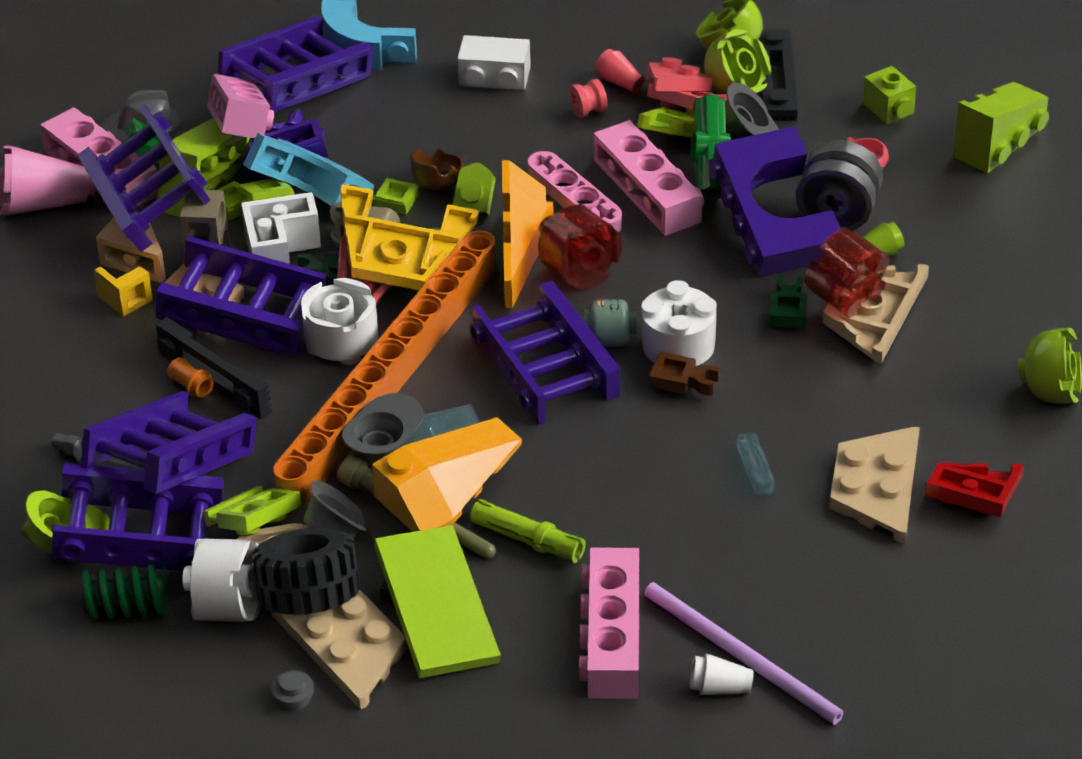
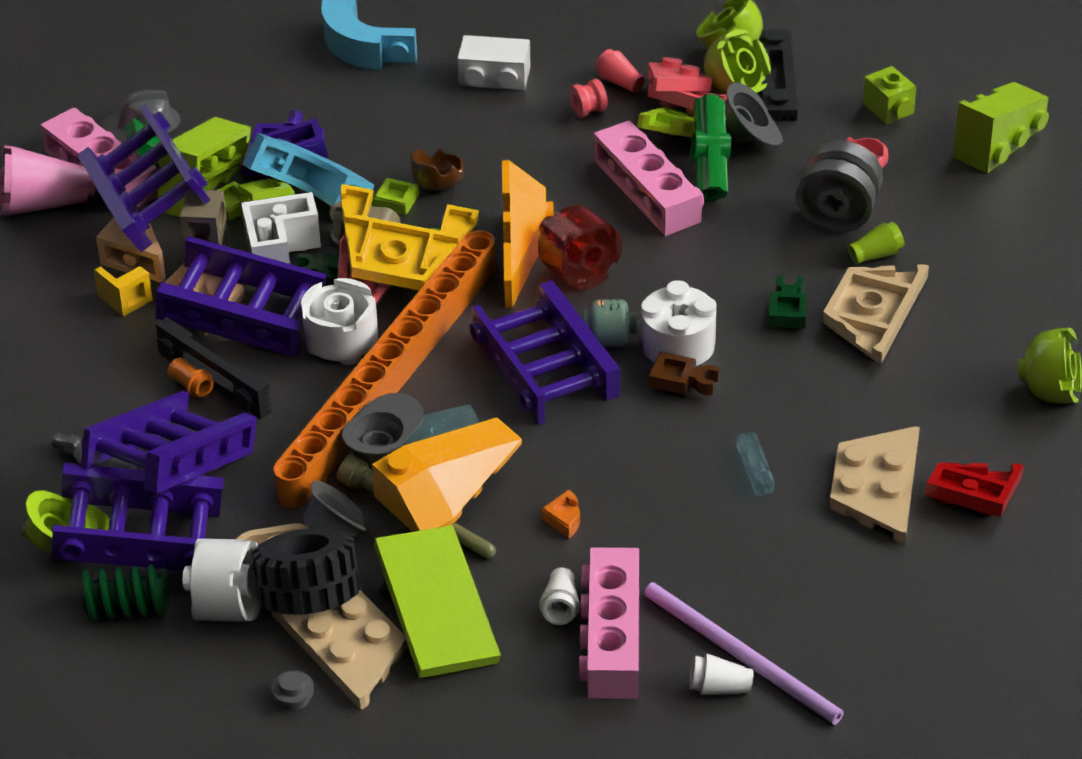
(239, 106): bright pink brick -> none
(253, 509): lime plate -> none
(302, 82): dark purple fence -> none
(475, 188): lime plate -> none
(542, 536): lime pin -> none
(560, 599): none -> white cone
(563, 514): none -> orange tile
(580, 190): bright pink beam -> none
(769, 241): dark purple arch -> none
(847, 272): clear red brick -> none

